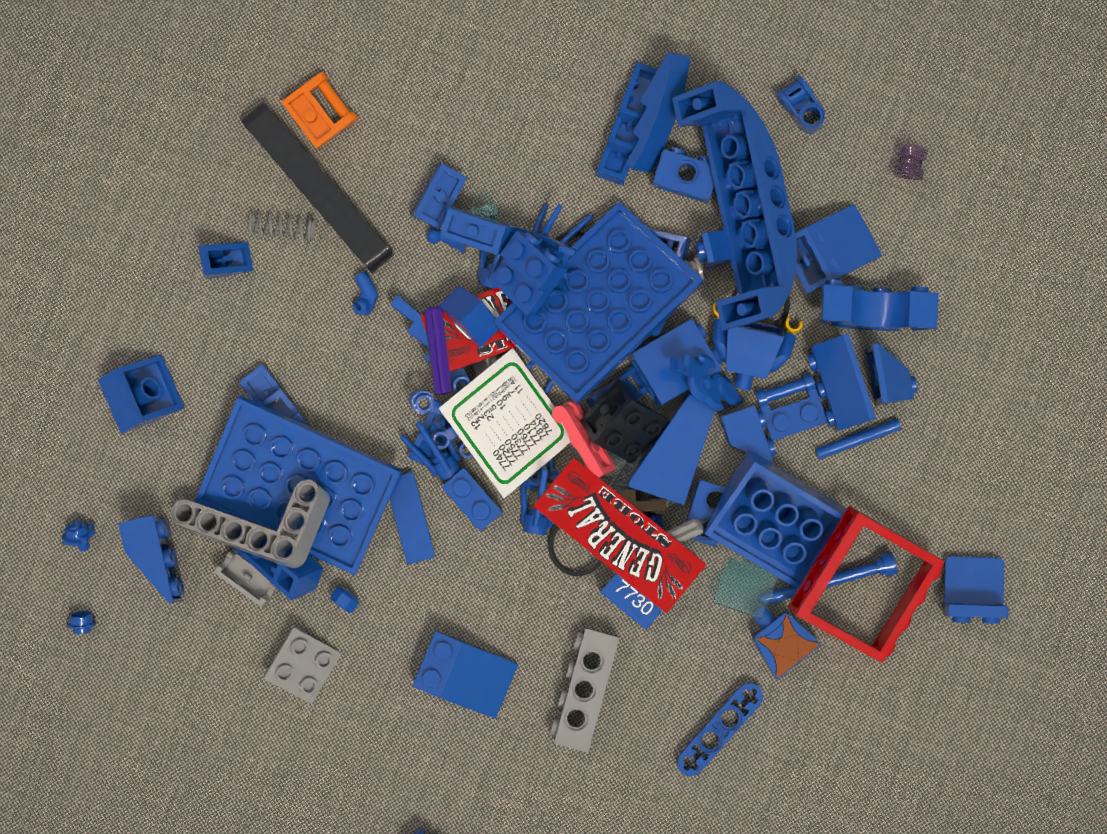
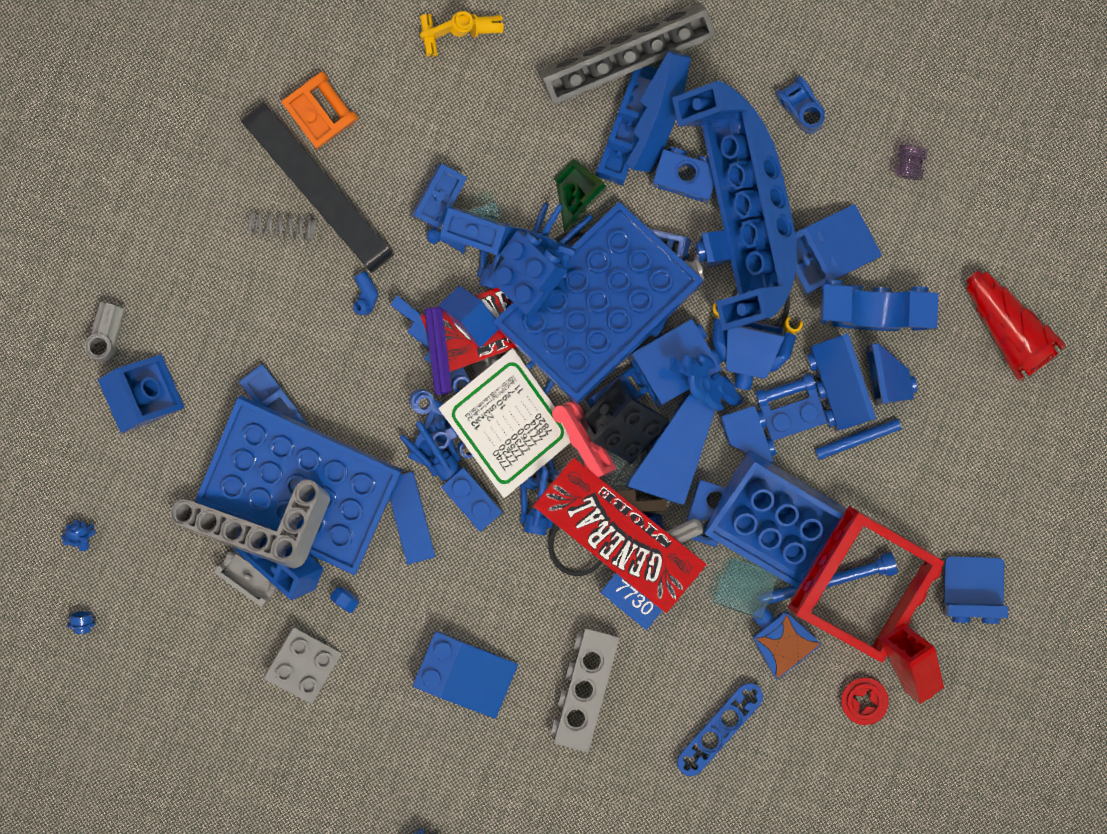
(105, 328): none -> light grey piece
(149, 549): blue slope -> none
(225, 259): blue slope -> none
(459, 25): none -> yellow pin
(577, 191): none -> dark green slope
(627, 53): none -> dark grey brick
(877, 695): none -> red gear
(914, 663): none -> red slope
(1014, 328): none -> red cone

